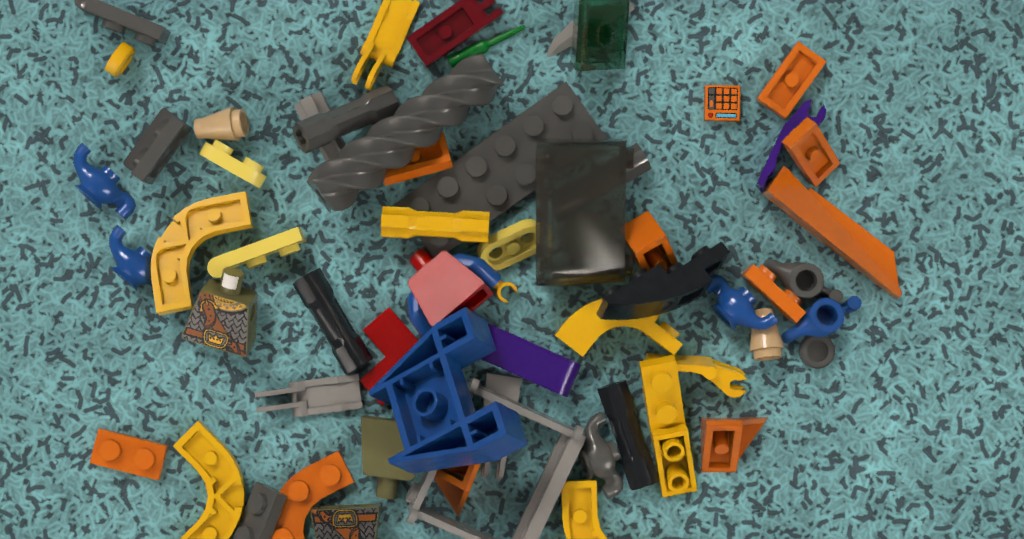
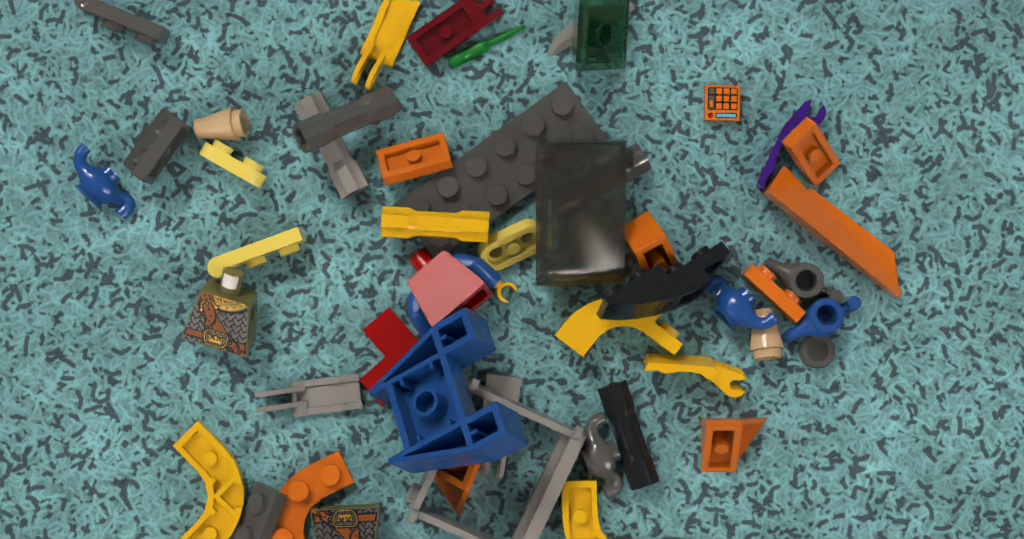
(120, 59): yellow tile -> none
(129, 454): orange plate -> none
(131, 265): blue piece -> none
(182, 237): yellow plate -> none
(320, 300): black axle -> none
(379, 443): olive torso -> none
(394, 139): dark grey piece -> none
(532, 362): dark purple beam -> none
(667, 425): yellow slope -> none
(791, 80): orange plate -> none

